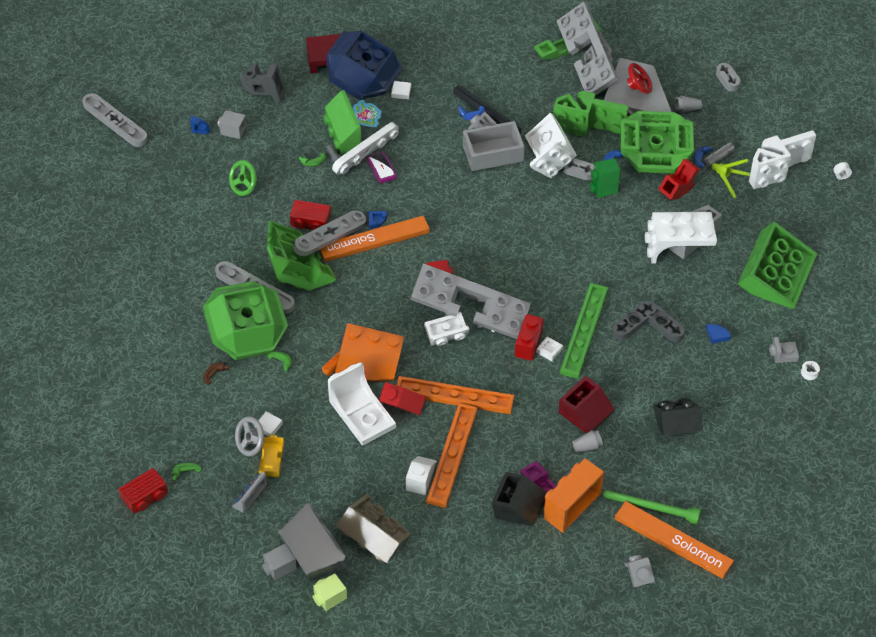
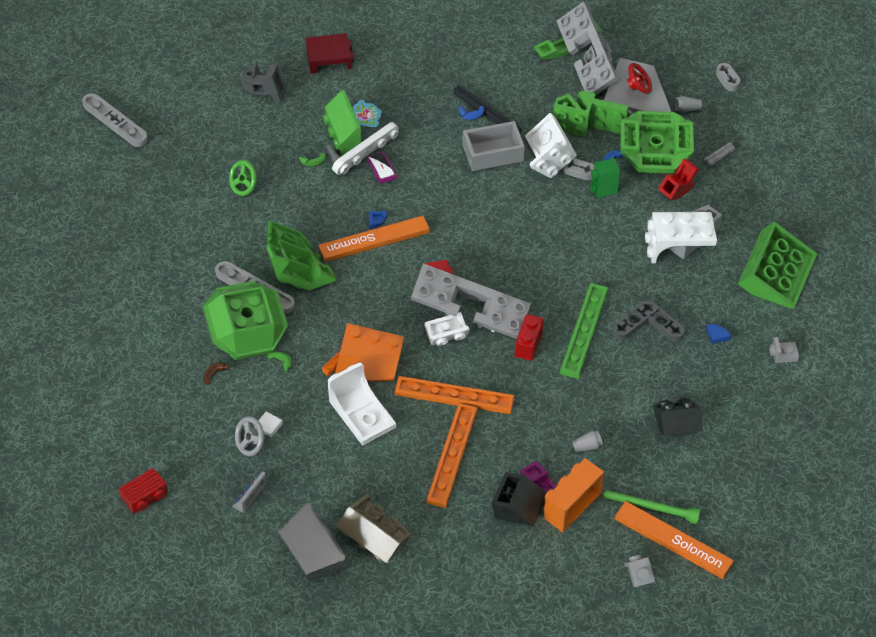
(184, 467): bright green piece -> none
(199, 126): blue tile -> none
(232, 124): light grey brick -> none
(271, 450): yellow piece -> none
(279, 562): light grey brick -> none
(309, 215): red brick -> none
(319, 239): light grey piece -> none
(329, 592): yellowish green brick -> none
(362, 65): dark blue piece -> none
(401, 90): white tile -> none
(402, 398): red slope -> none
(420, 475): white slope -> none
(481, 121): light grey bracket -> none
(549, 348): white tile -> none
(585, 405): dark red slope -> none
(699, 154): blue piece -> none
(725, 170): lime plant -> none
(777, 155): white piece -> none
(810, 365): white bush -> none
(842, 171): white bush -> none

